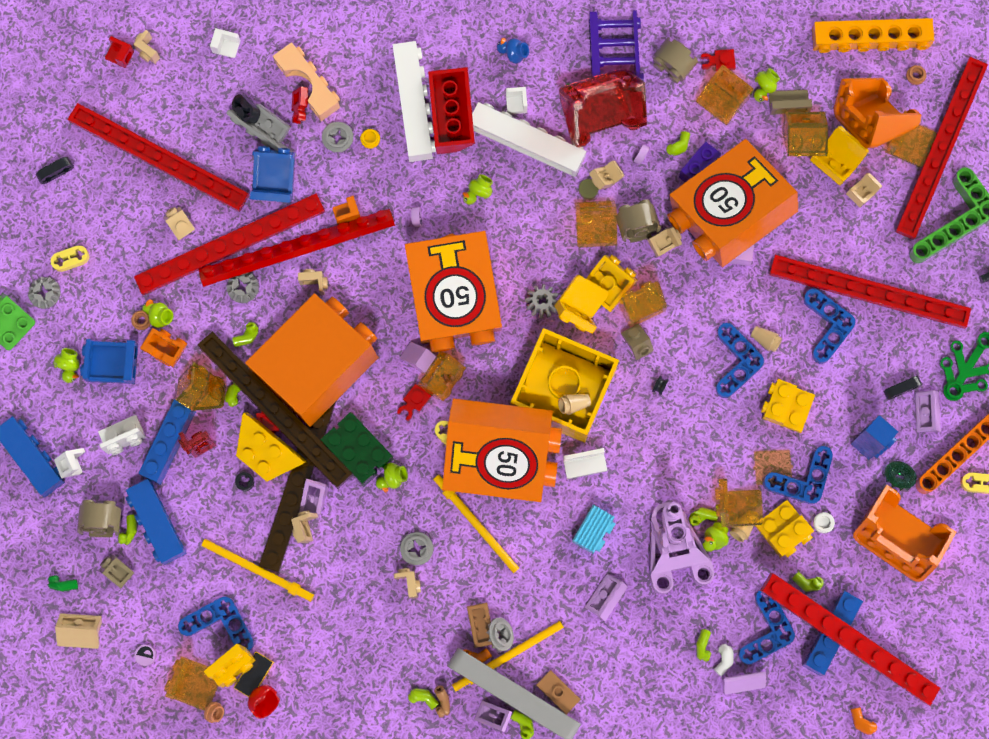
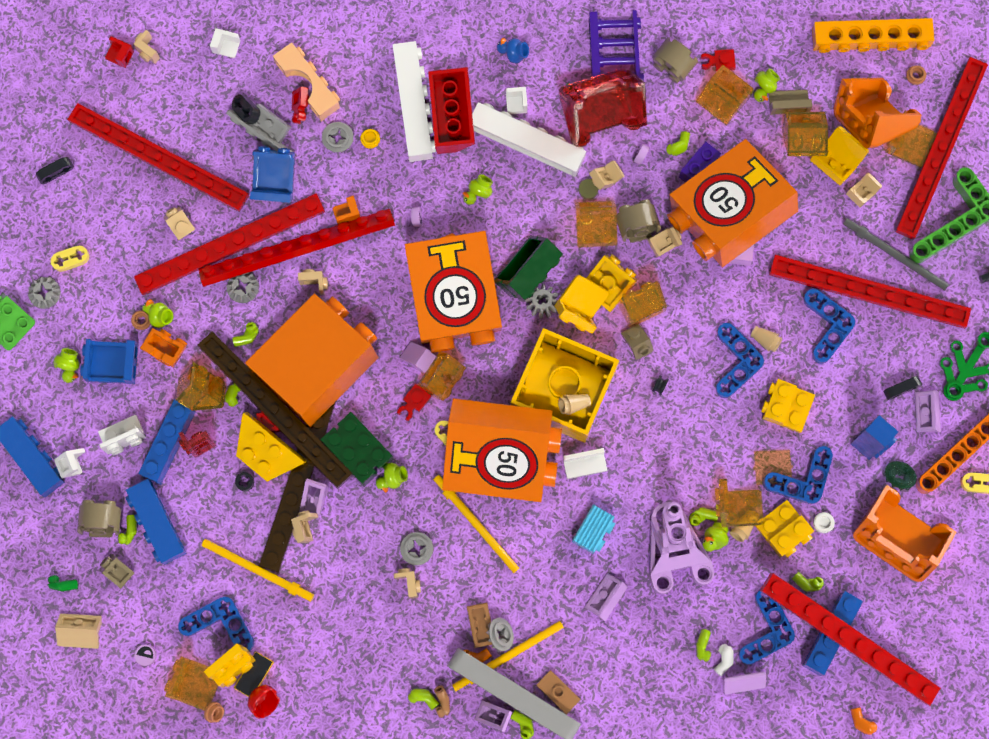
(528, 267): none -> dark green piece
(862, 232): none -> dark grey bar

